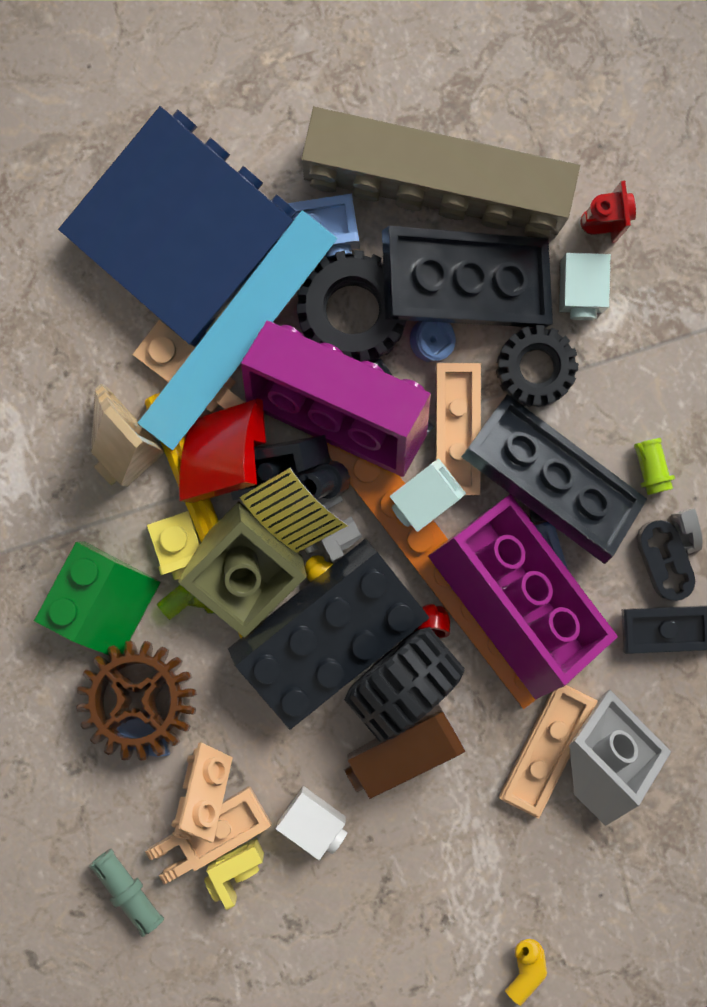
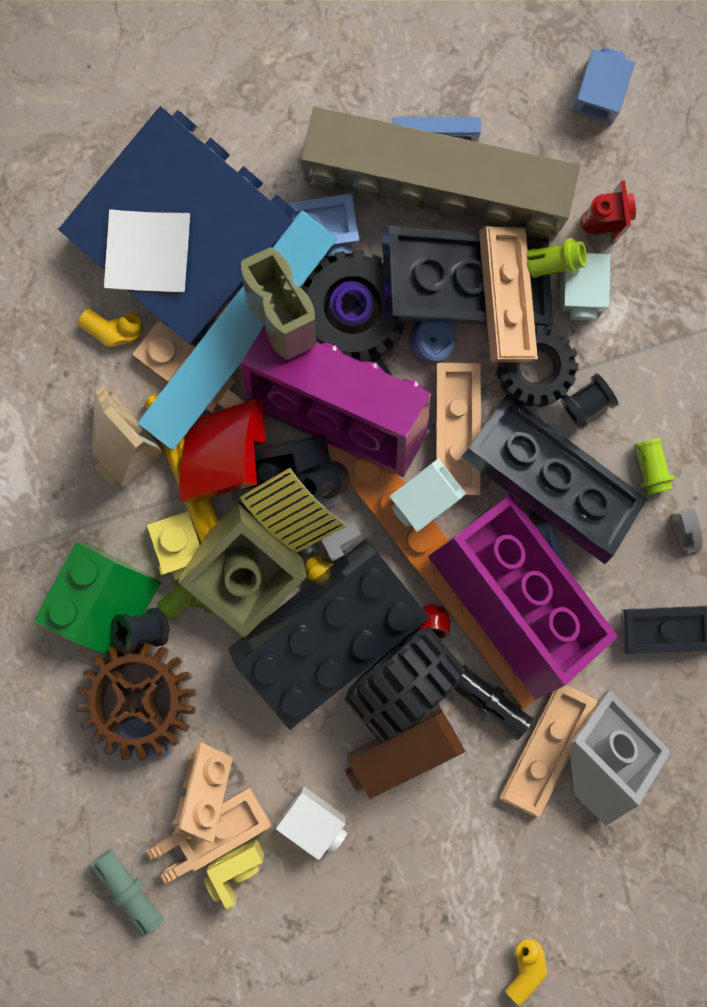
(111, 332): none -> yellow arm
(136, 630): none -> black bush
(147, 251): none -> white sticker
(279, 303): none -> brick
(362, 303): none -> dark purple cone
(459, 127): none -> medium blue tile
(493, 704): none -> black pin
(508, 294): none -> light nougat tile
(558, 258): none -> lime pin
(589, 401): none -> black bush
(603, 85): none -> medium blue brick
(676, 557): black beam -> none

